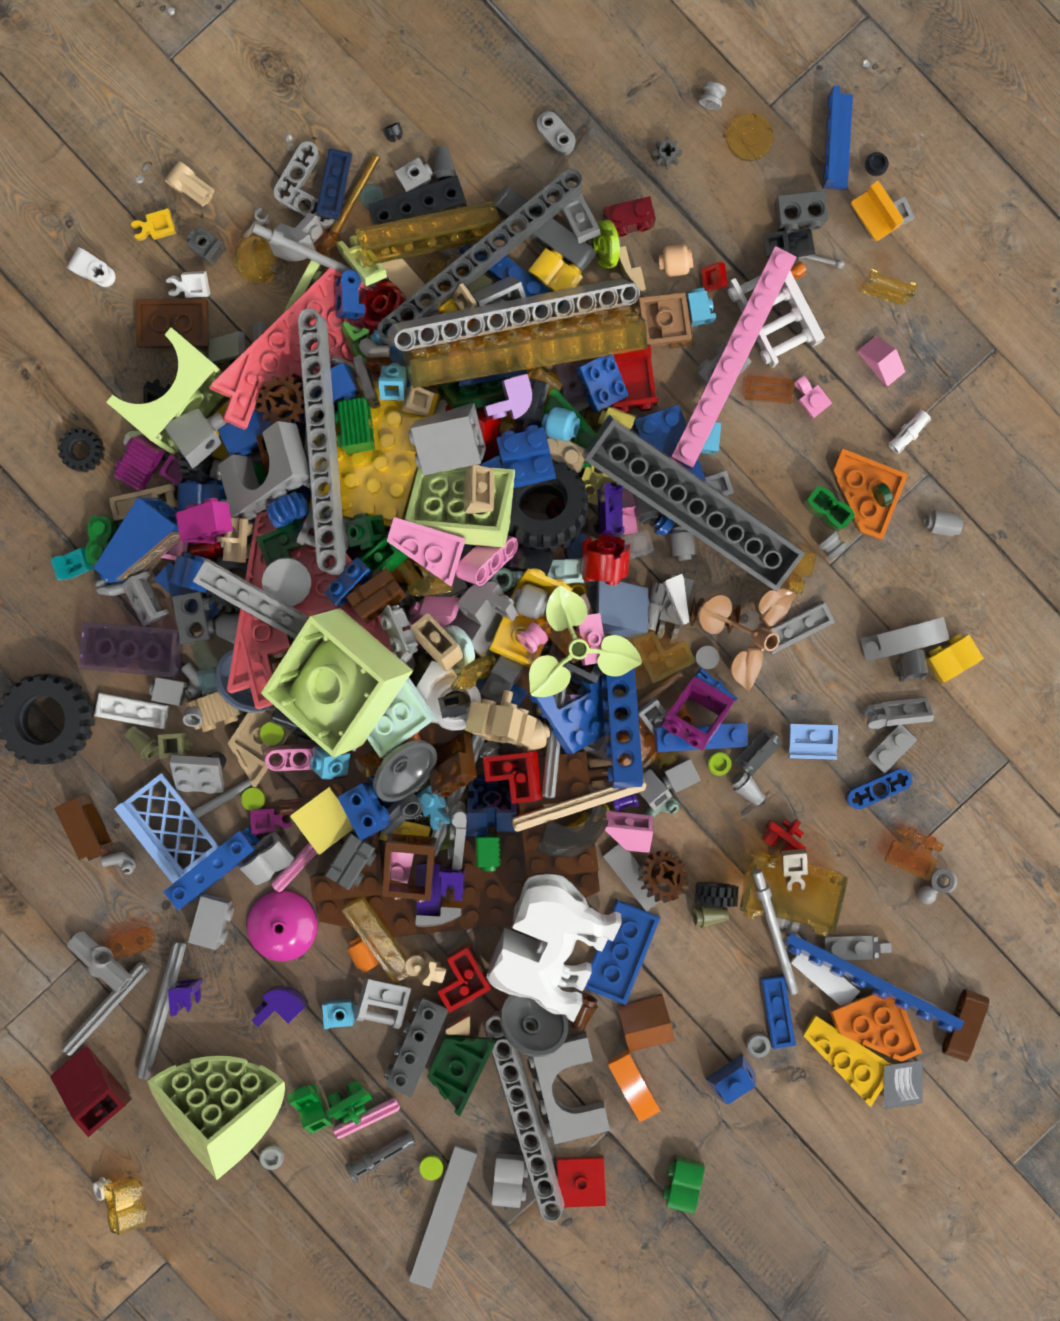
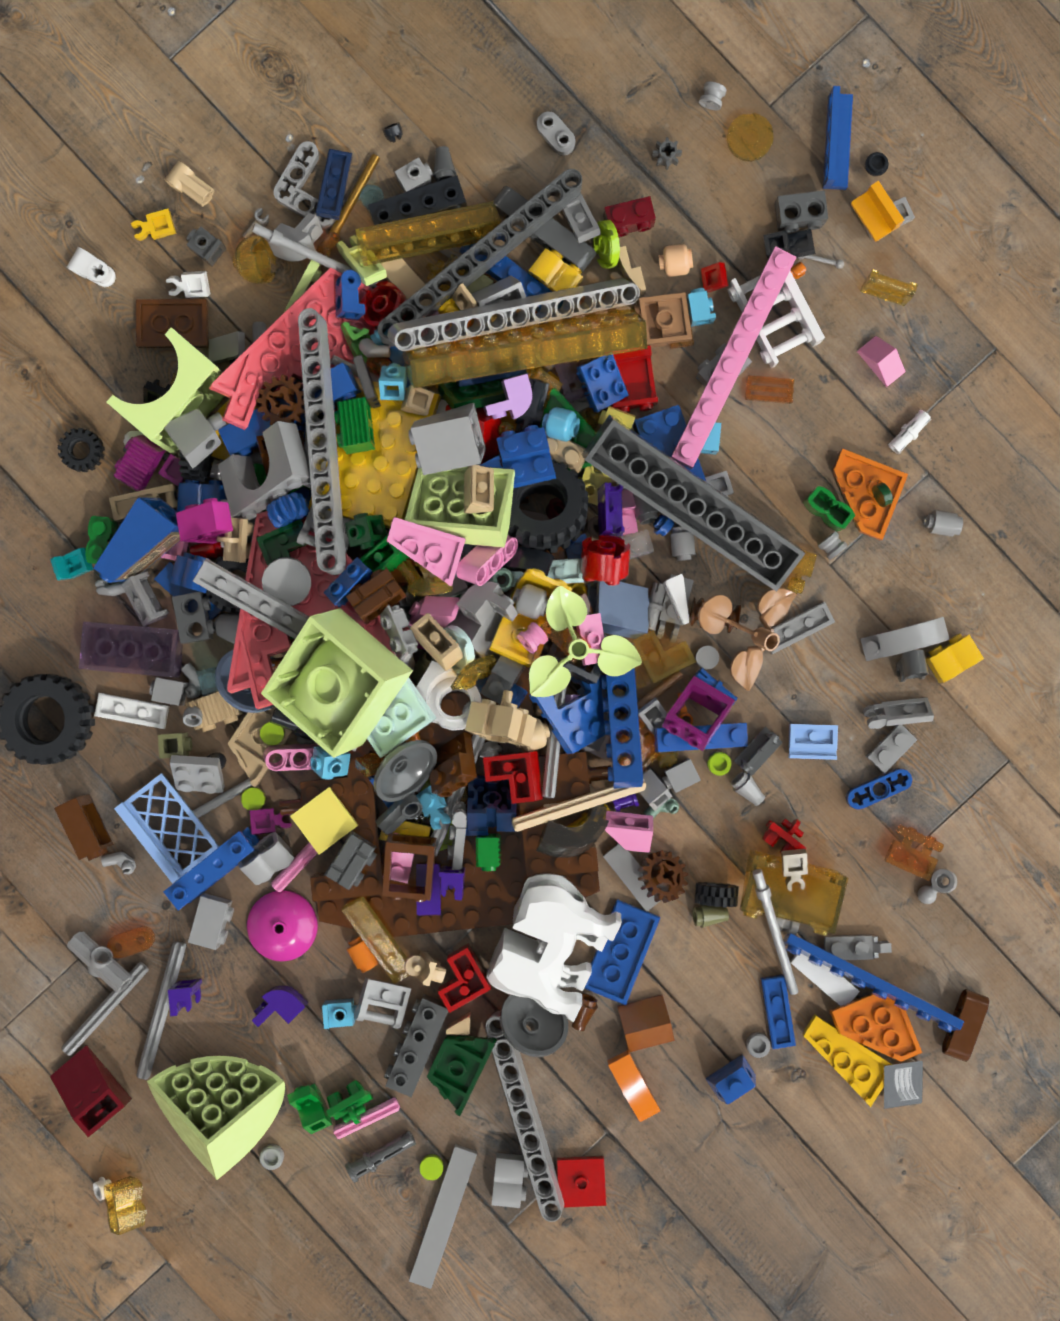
(143, 743): olive cone -> none
(364, 810): blue brick -> none
(446, 915): light grey slope -> none
(452, 705): black plate -> none
(564, 1121): light grey arch -> none
(684, 1184): green brick -> none
(814, 399): bright pink plate -> none

